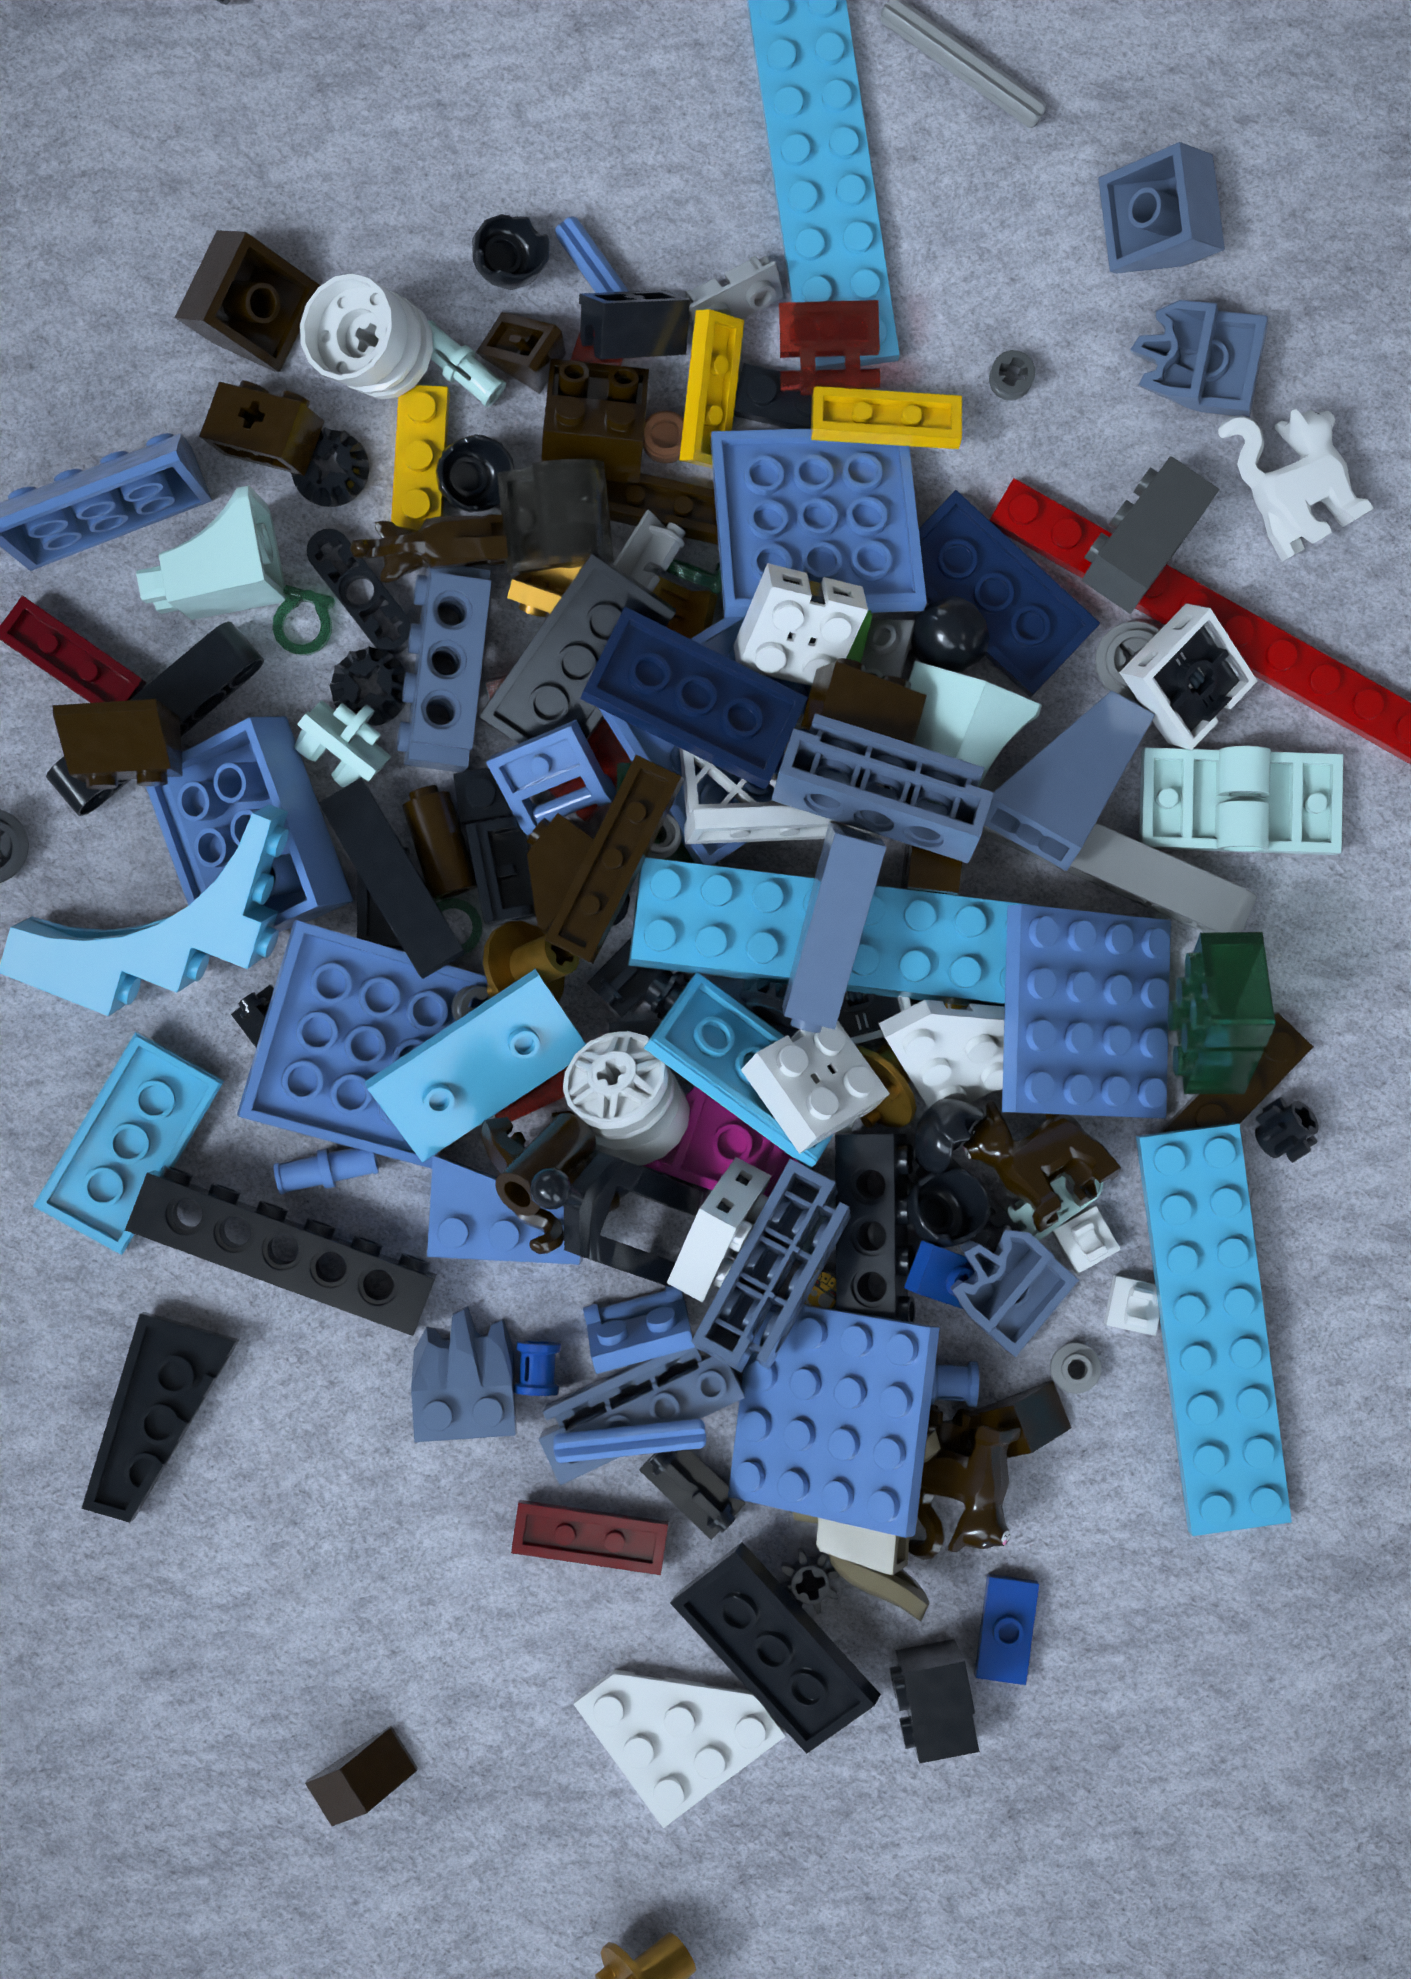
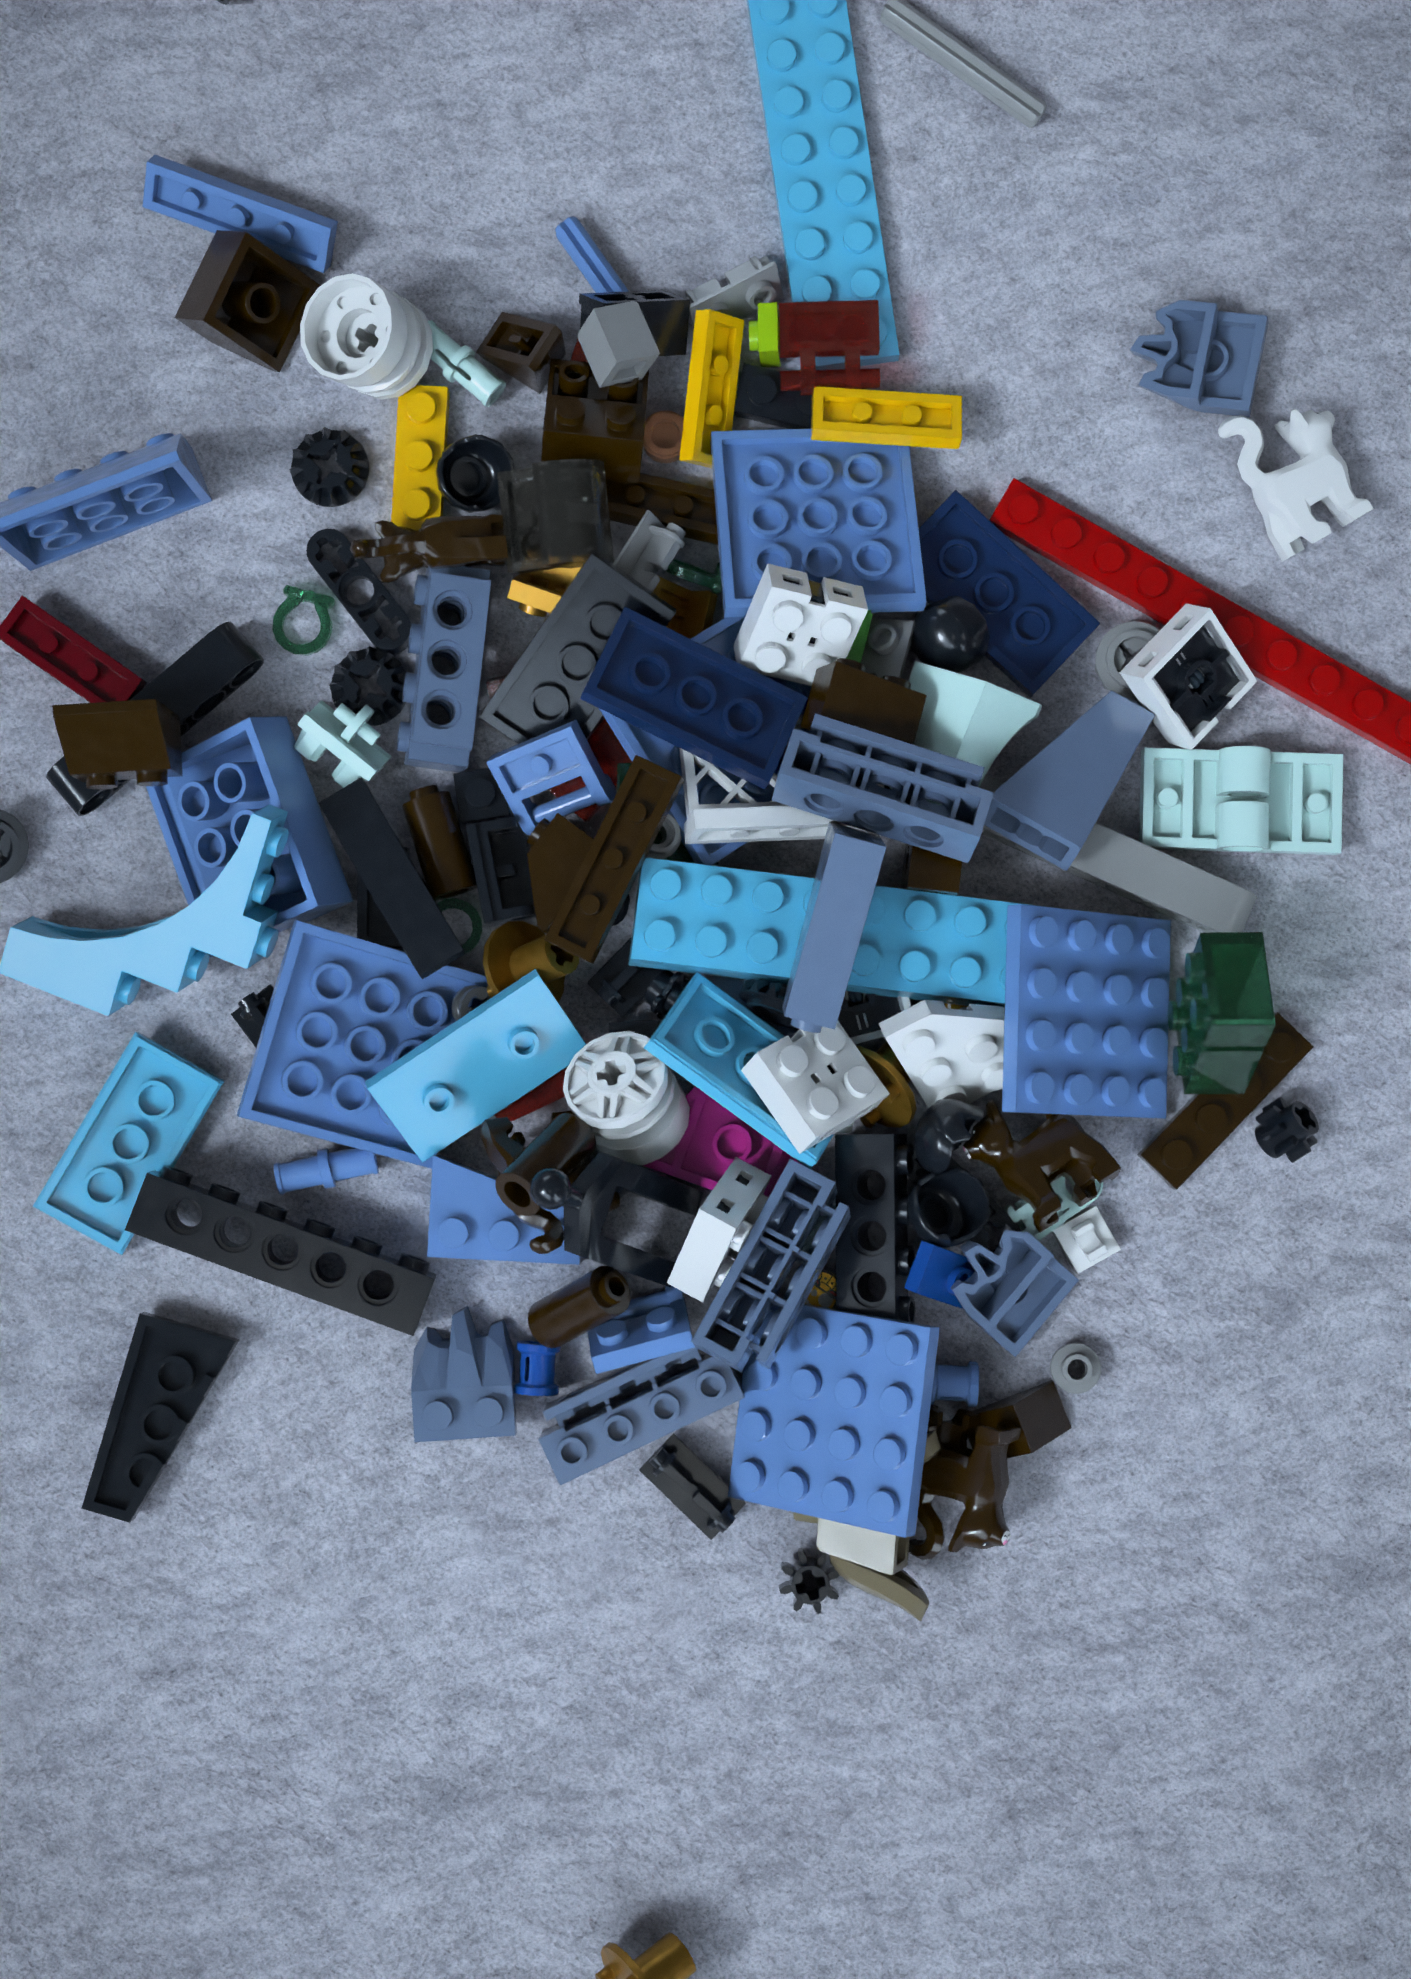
(222, 567): light aqua hips -> none
(225, 206): none -> medium blue plate
(262, 426): dark brown brick -> none
(362, 1777): dark brown slope -> none
(509, 251): black hair -> none
(579, 1307): none -> dark brown brick
(589, 1537): dark red plate -> none
(618, 343): none -> light grey panel
(629, 1440): medium blue axle -> none
(676, 1735): white plate -> none
(765, 335): none -> lime plate
(775, 1648): black plate -> none
(938, 1699): black brick -> none
(1002, 364): dark grey bush -> none
(1006, 1629): blue plate -> none
(1132, 1305): white tile -> none
(1147, 533): dark grey brick -> none
(1161, 210): sand blue slope -> none
(1213, 1329): medium azure plate -> none

